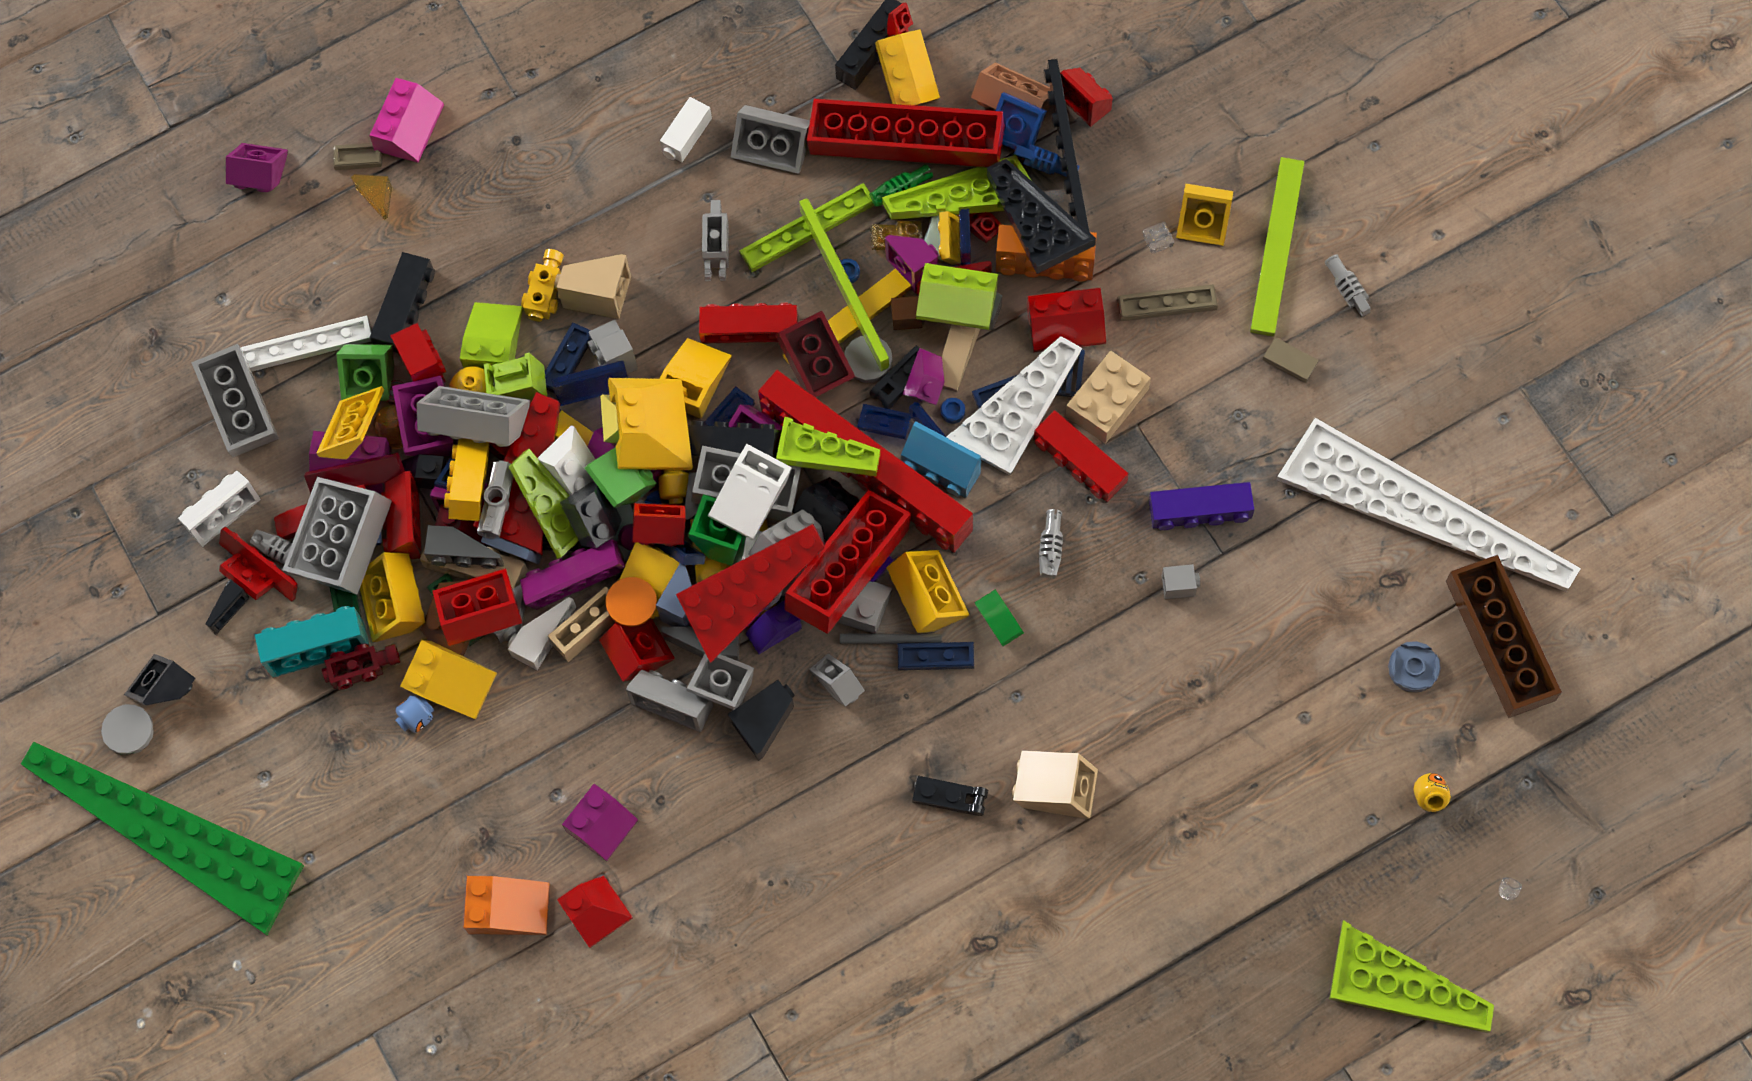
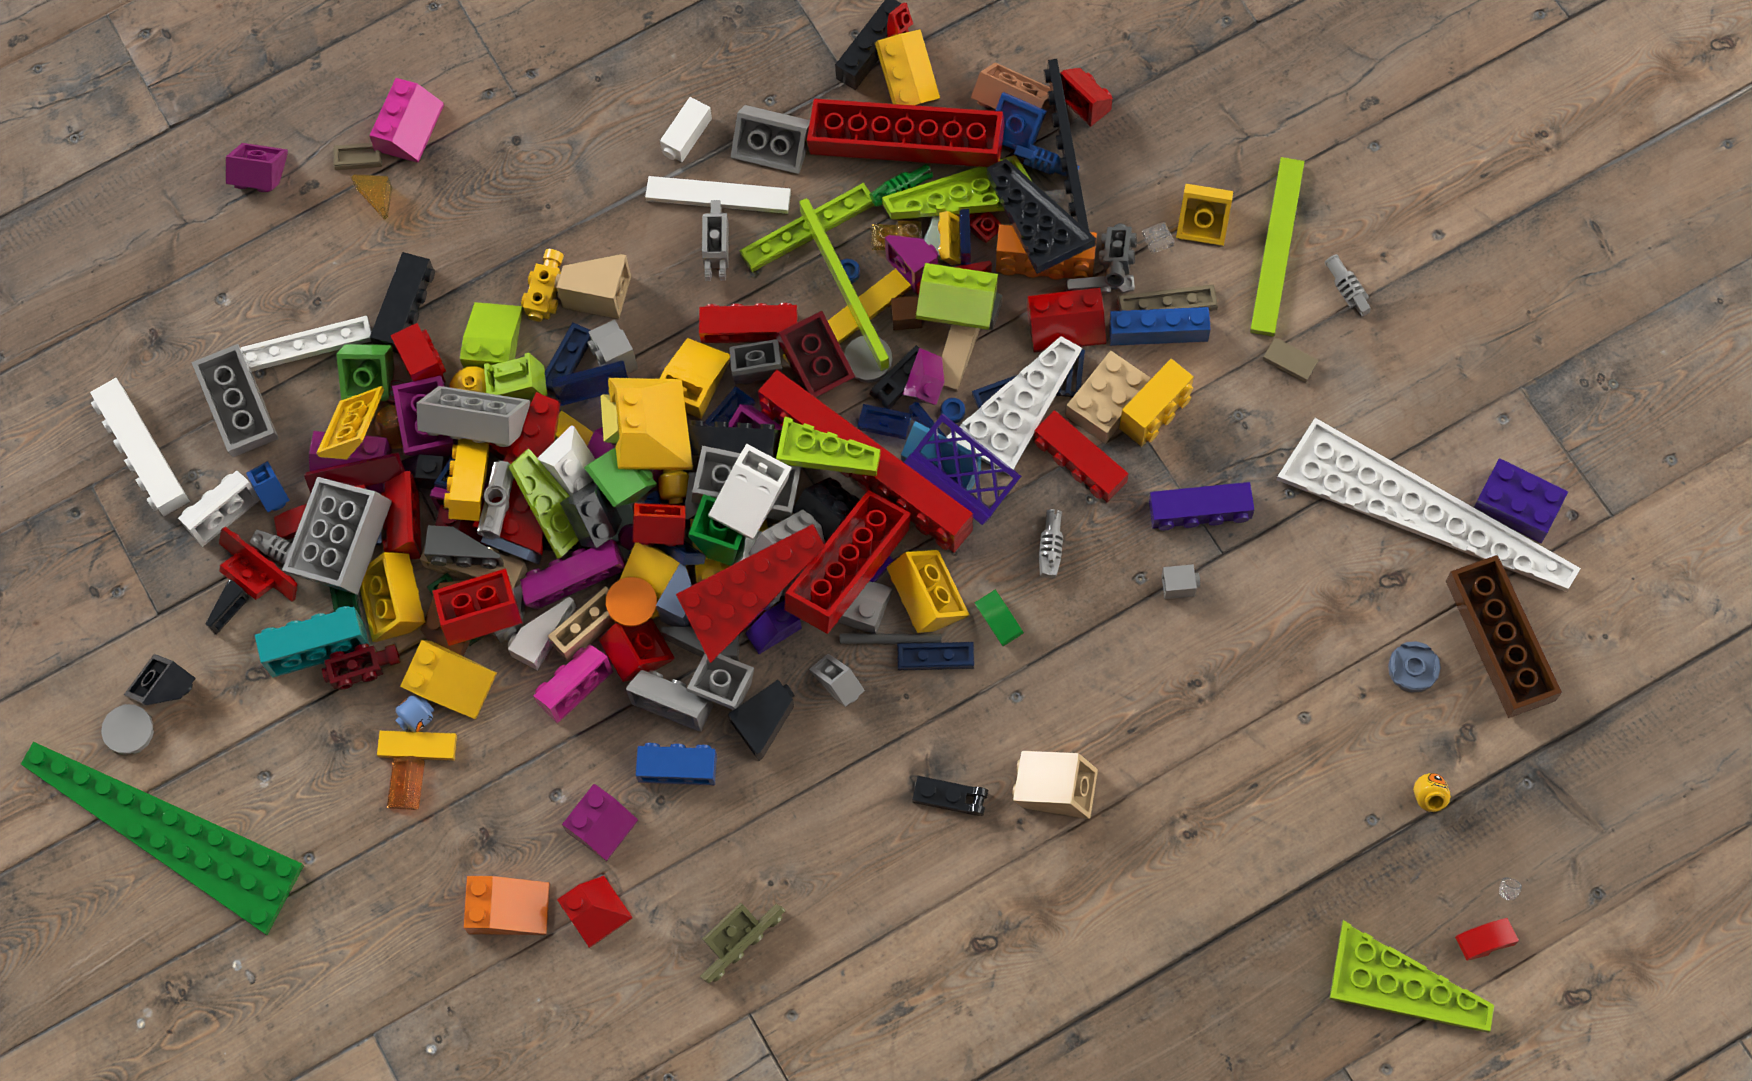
(139, 447): none -> white brick
(268, 487): none -> blue slope
(406, 783): none -> clear orange slope
(418, 744): none -> yellow tile
(573, 682): none -> dark pink slope
(676, 764): none -> blue brick
(731, 195): none -> white tile
(734, 935): none -> olive bracket
(755, 361): none -> dark grey slope
(945, 482): none -> dark purple fence
(1097, 282): none -> light grey hinge
(1117, 253): none -> dark grey brick
(1157, 403): none -> yellow brick
(1159, 326): none -> blue brick
(1487, 938): none -> red slope
(1520, 500): none -> dark purple brick

